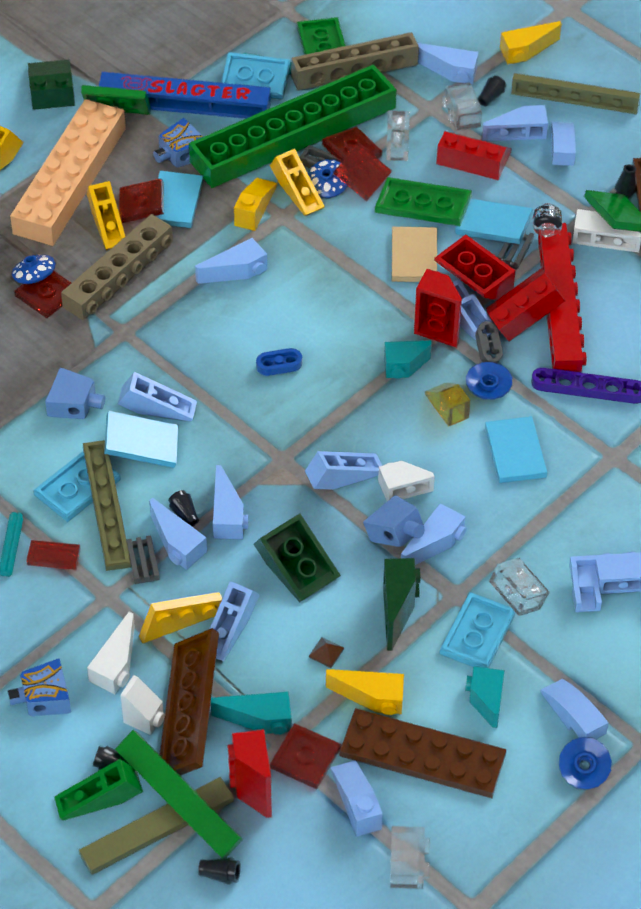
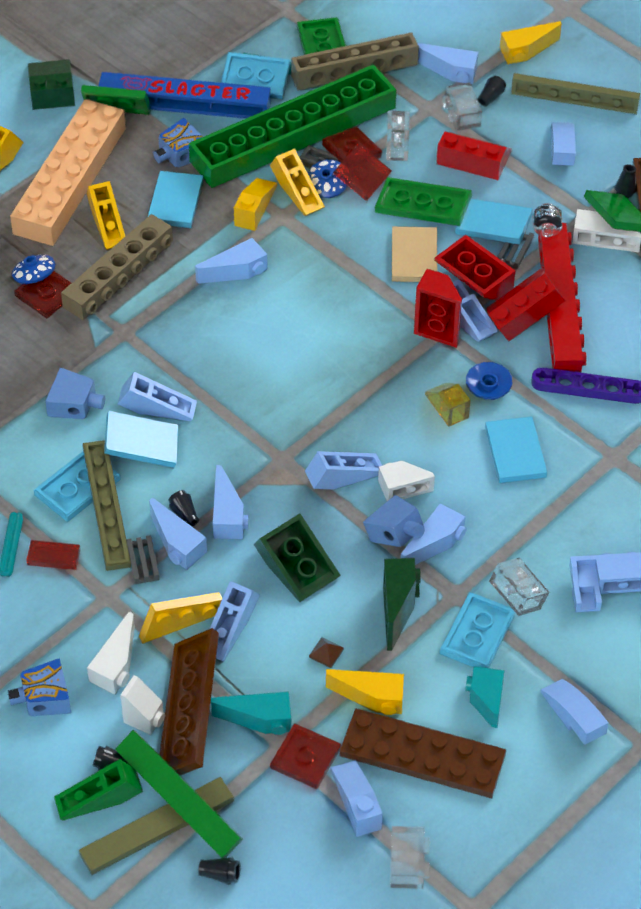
(141, 200): clear red tile -> none
(251, 770): red slope -> none
(279, 361): blue plate -> none
(405, 357): teal slope -> none
(484, 343): dark grey beam -> none
(519, 124): light blue slope -> none
(591, 752): blue dish -> none

